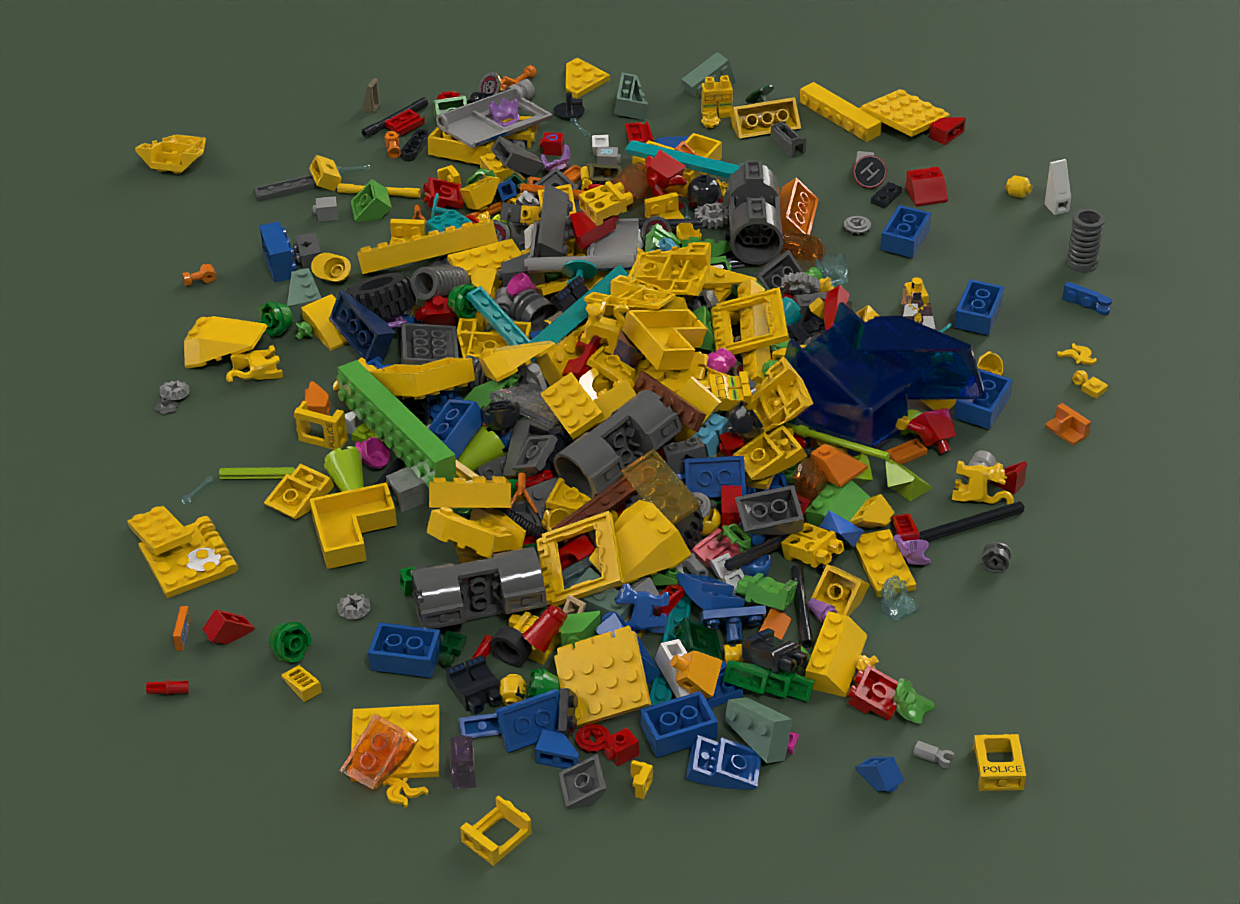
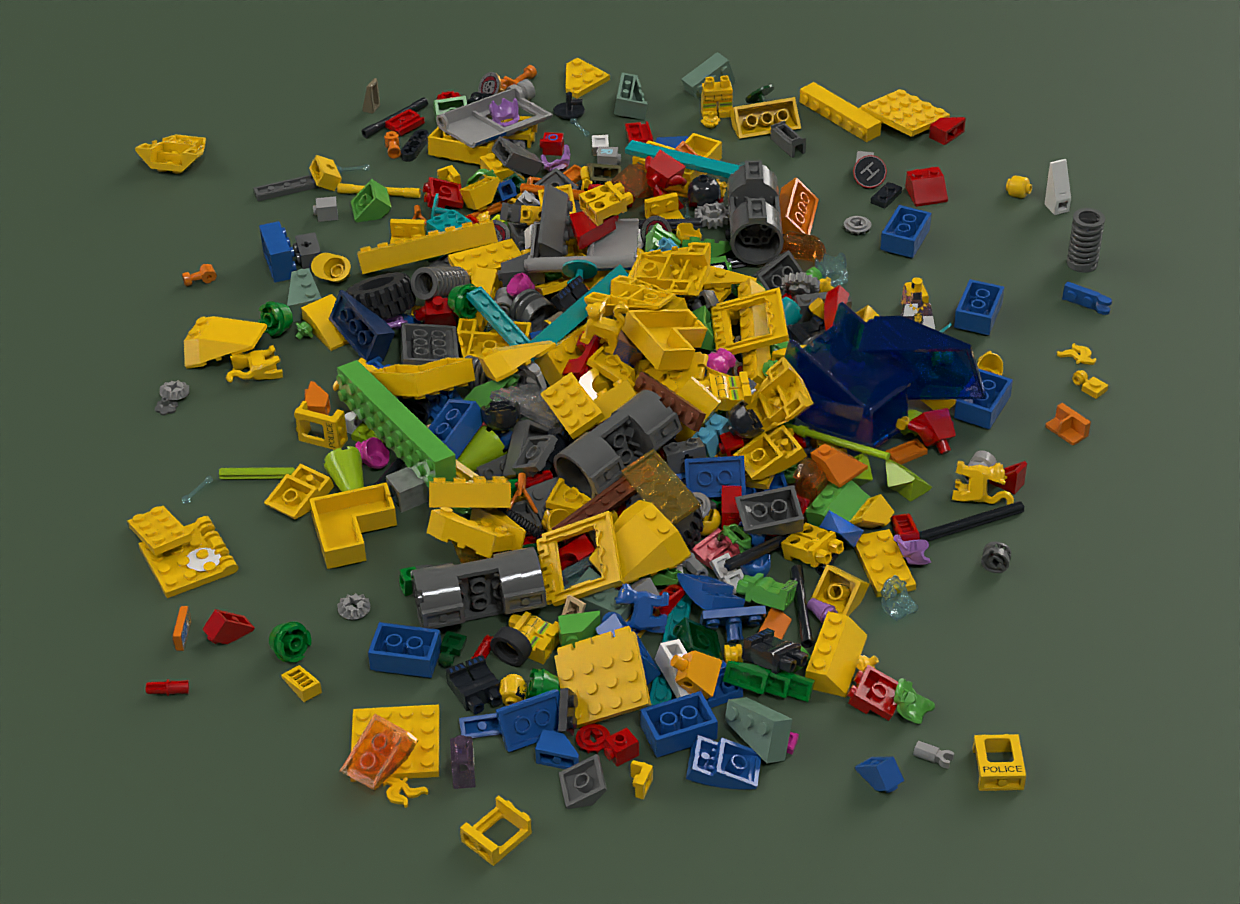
(545, 628): red plant -> none

